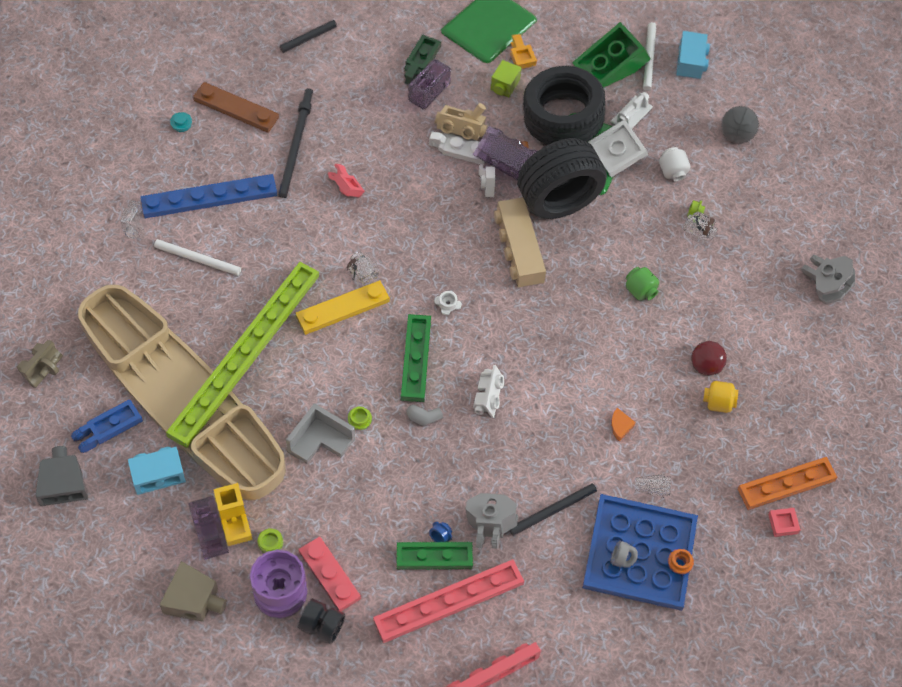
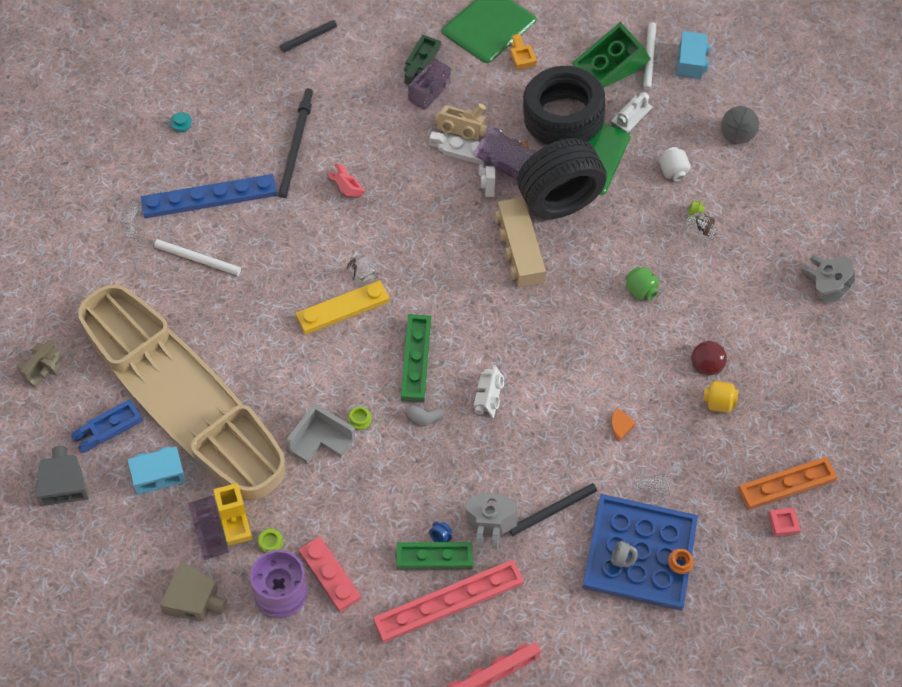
(236, 107): dark orange plate -> none
(242, 355): lime plate -> none
(315, 614): black wheel -> none
(447, 296): white plate -> none
(505, 78): lime brick -> none
(618, 148): white hinge -> none

